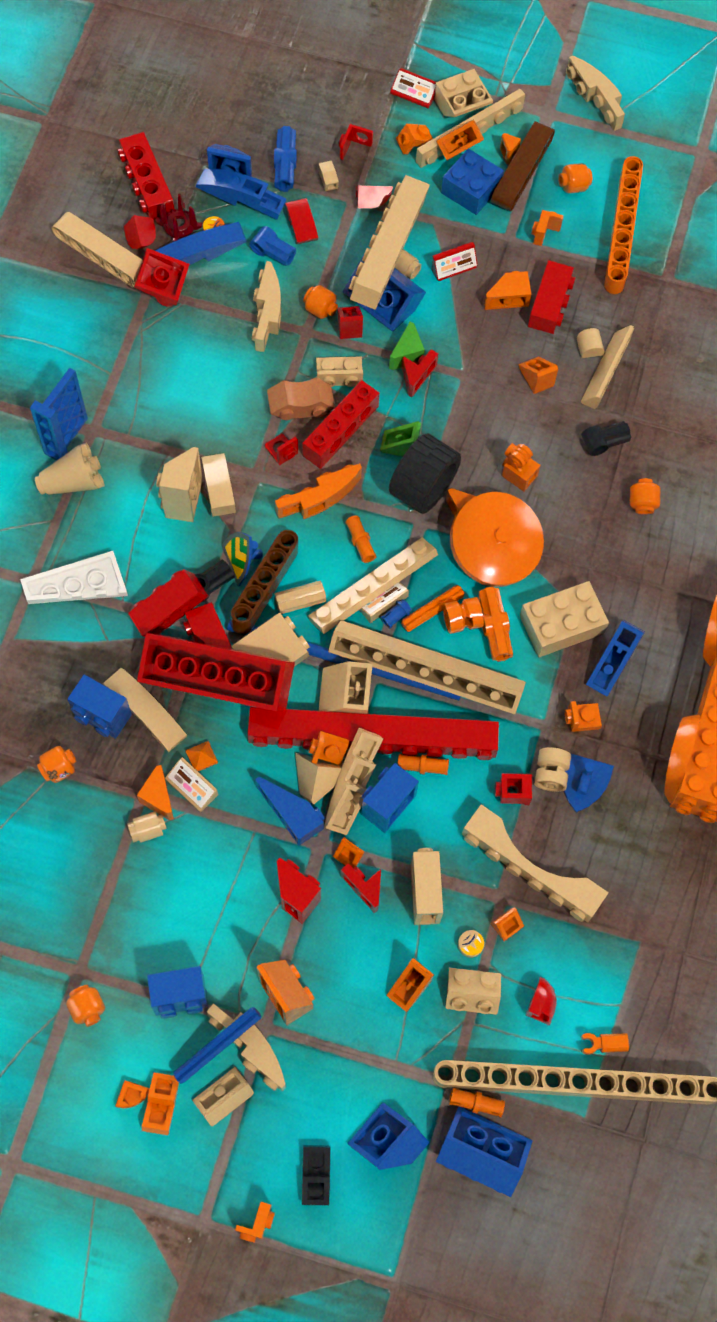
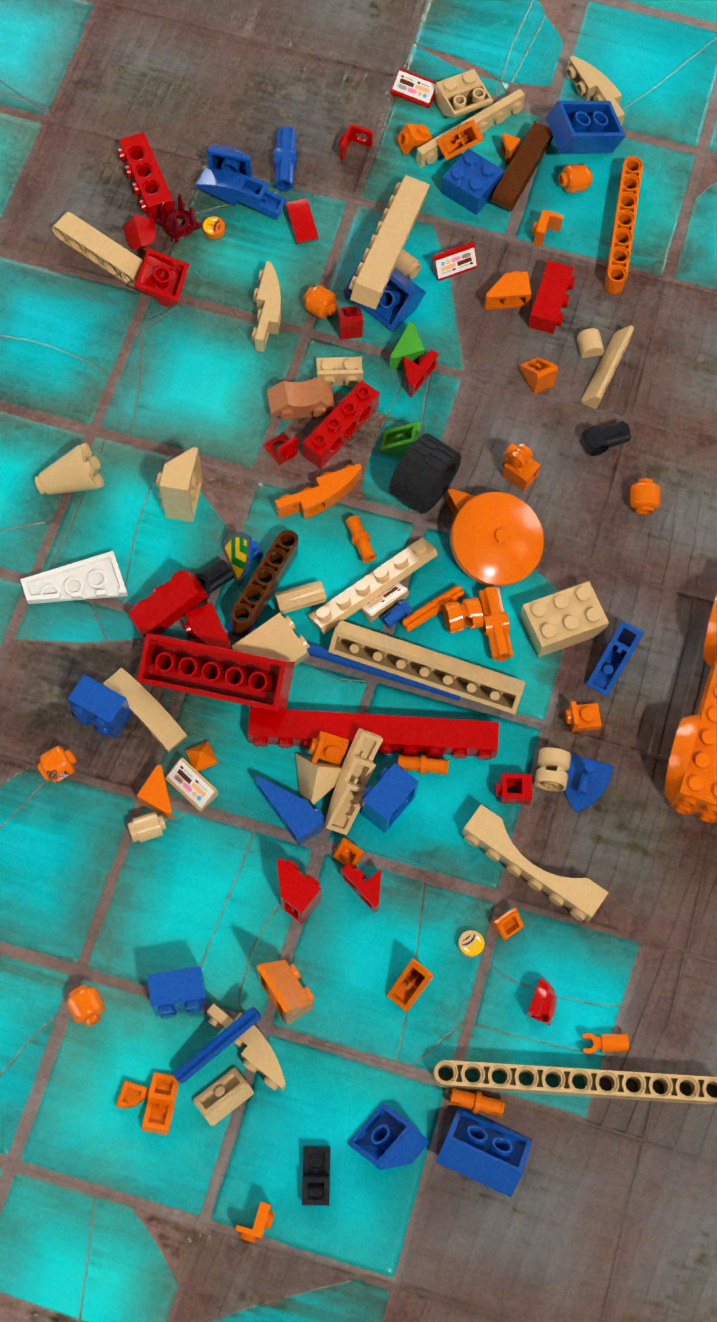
(63, 420): blue fence -> none
(206, 244): blue slope -> none
(218, 485): tan slope -> none
(267, 243): blue piece -> none
(328, 176): tan piece -> none
(346, 688): tan slope -> none
(372, 196): brick -> none
(426, 887): tan brick -> none
(473, 991): tan bracket -> none
(585, 127): none -> blue brick

